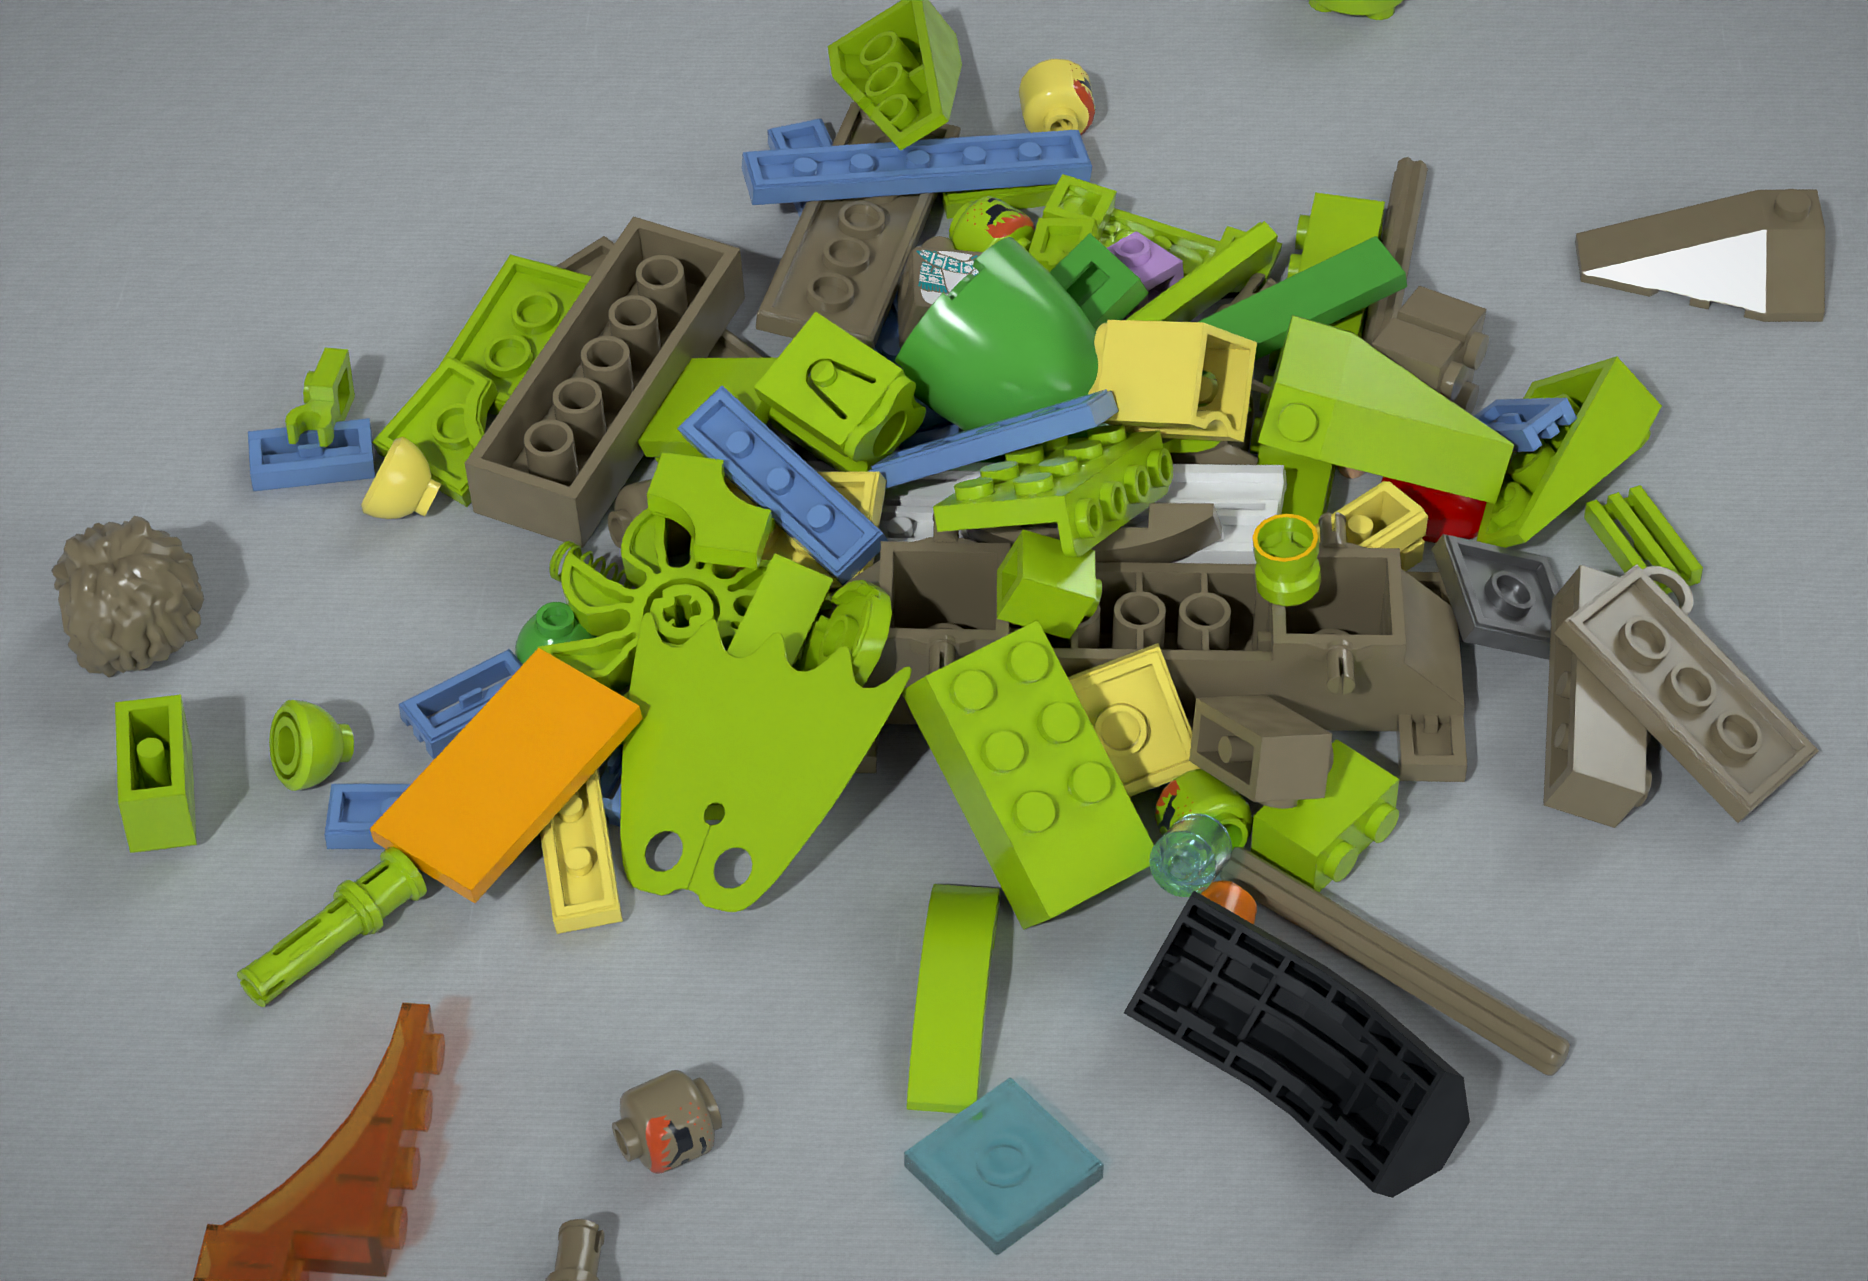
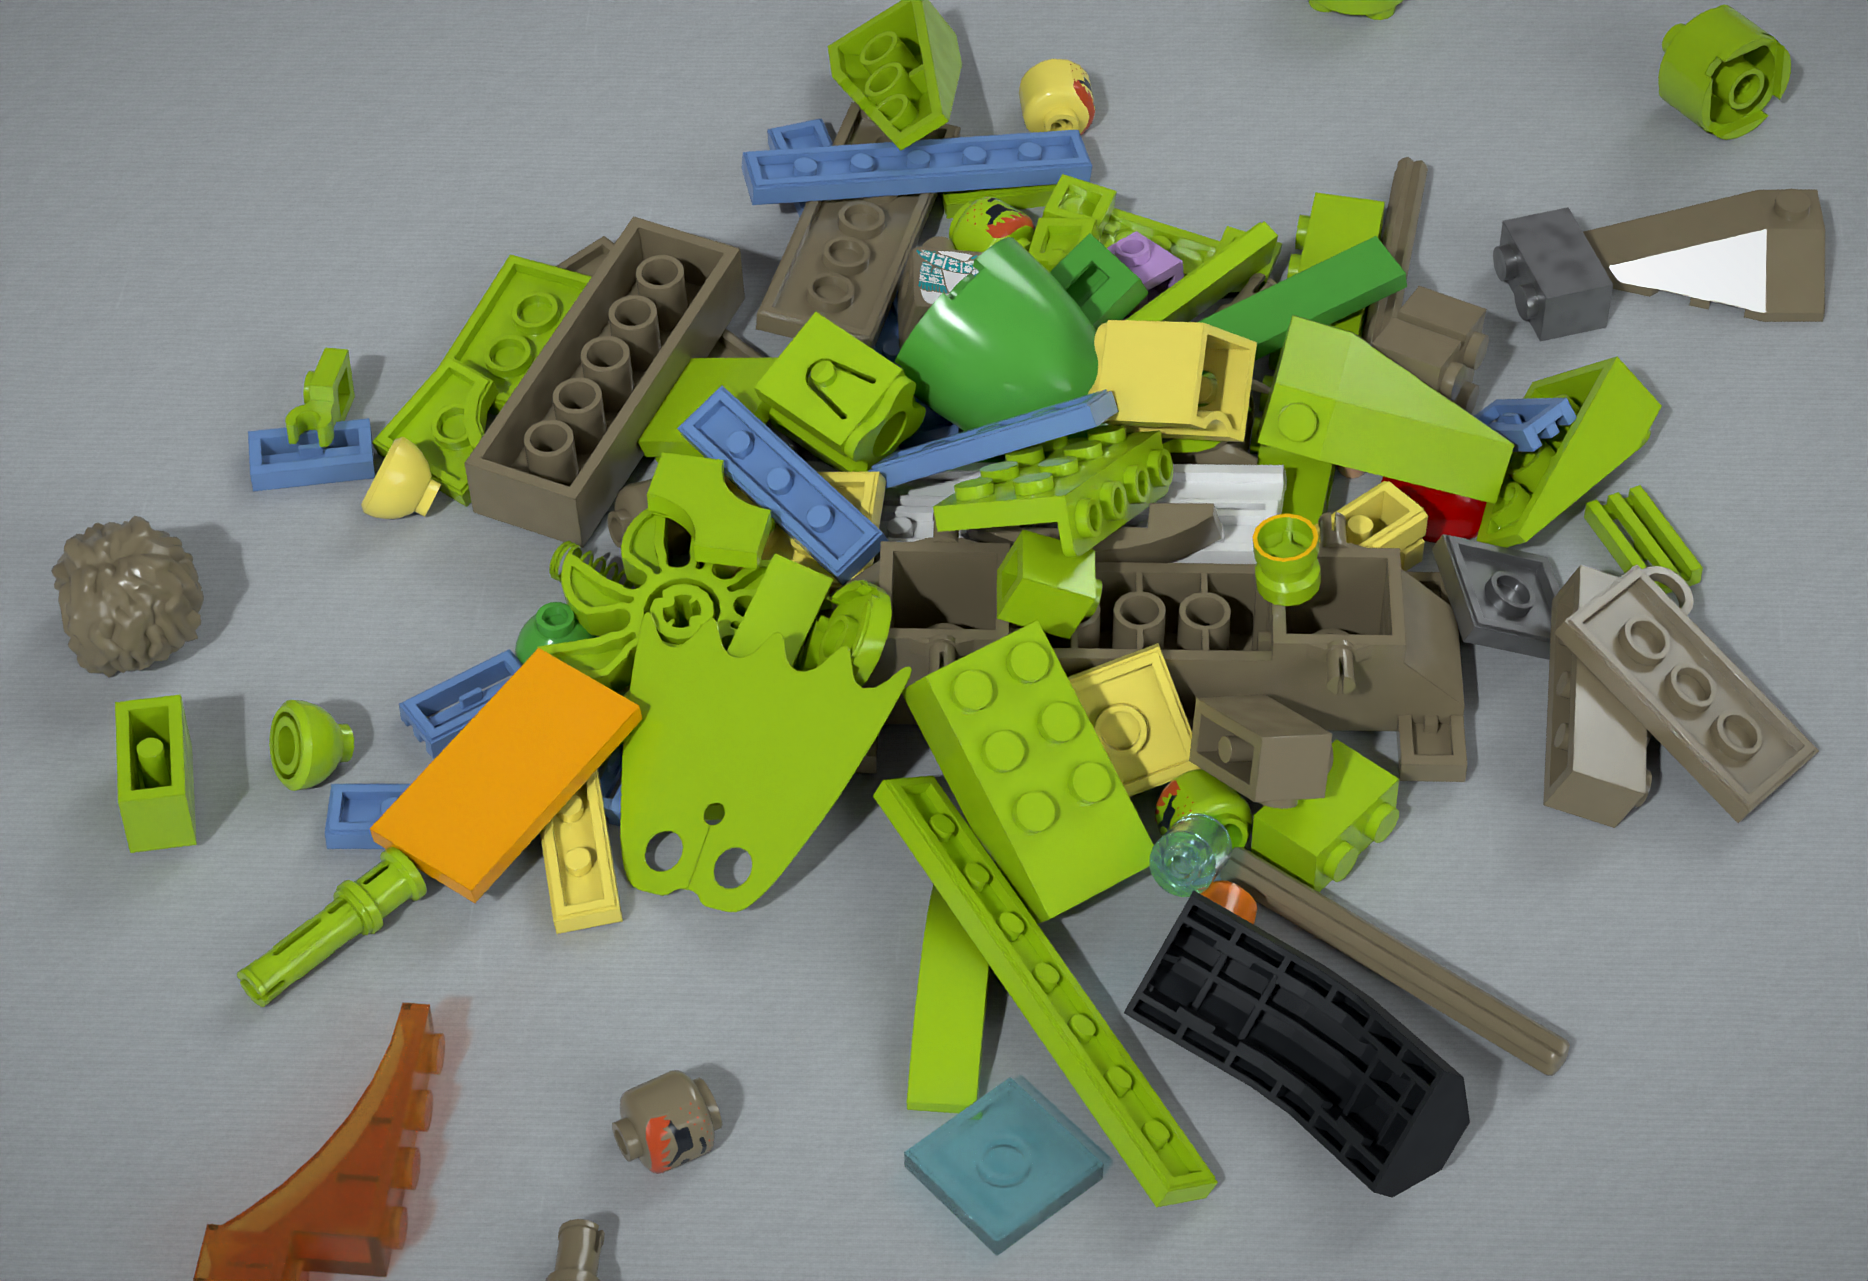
(1046, 992): none -> lime tile
(1553, 274): none -> flat silver brick
(1722, 71): none -> lime brick

